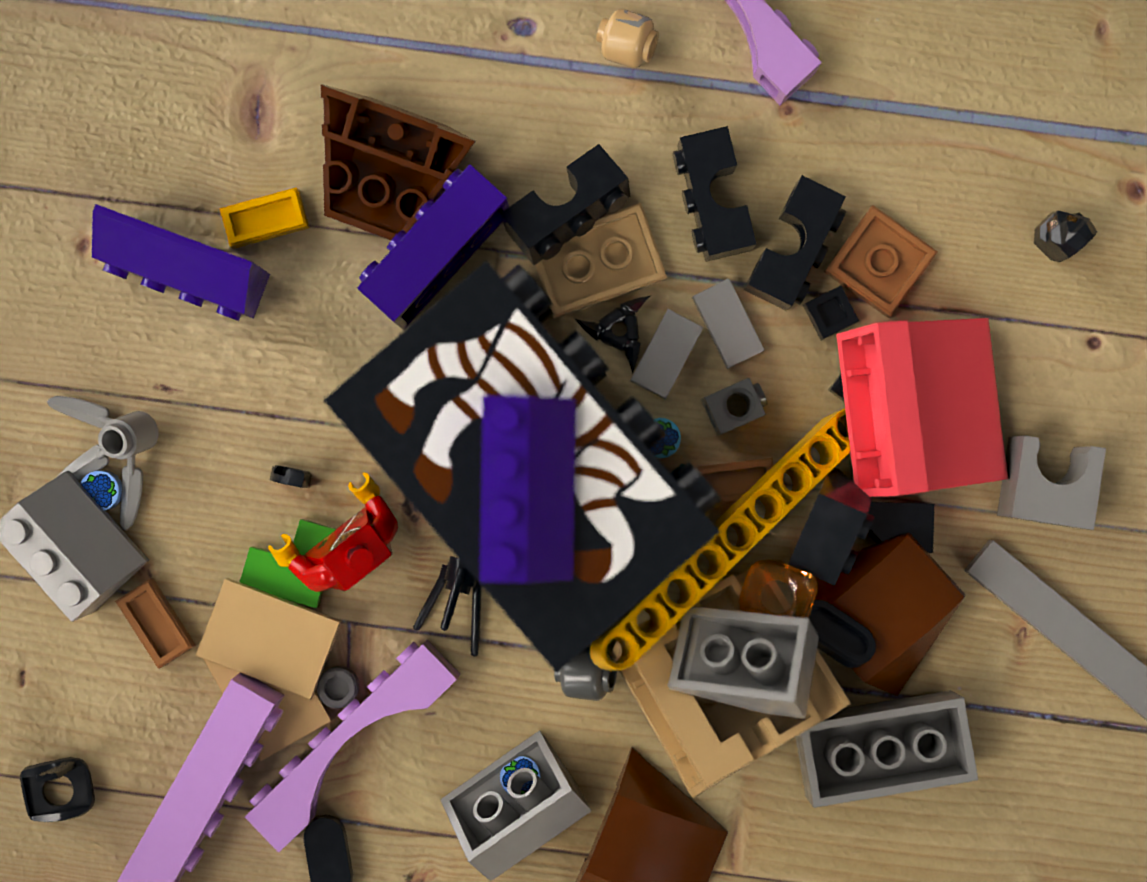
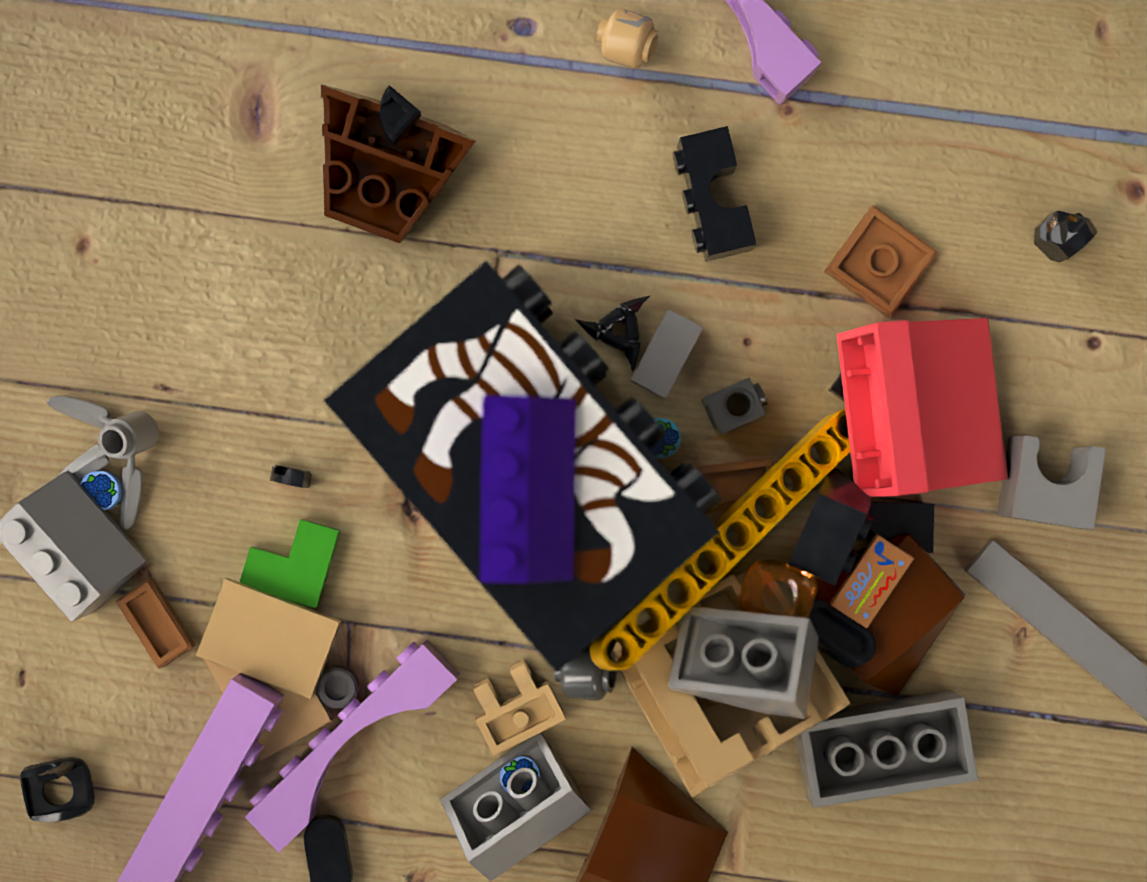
(178, 263): dark purple slope -> none
(264, 218): yellow tile -> none
(348, 551): red torso -> none
(397, 115): none -> black tile
(434, 247): dark purple brick -> none
(458, 581): black plant -> none
(519, 717): none -> tan plate
(545, 228): black arch -> none
(603, 263): tan tile -> none
(728, 323): light grey tile -> none
(812, 212): black arch -> none
(831, 312): black tile -> none
(871, 580): none -> medium nougat tile

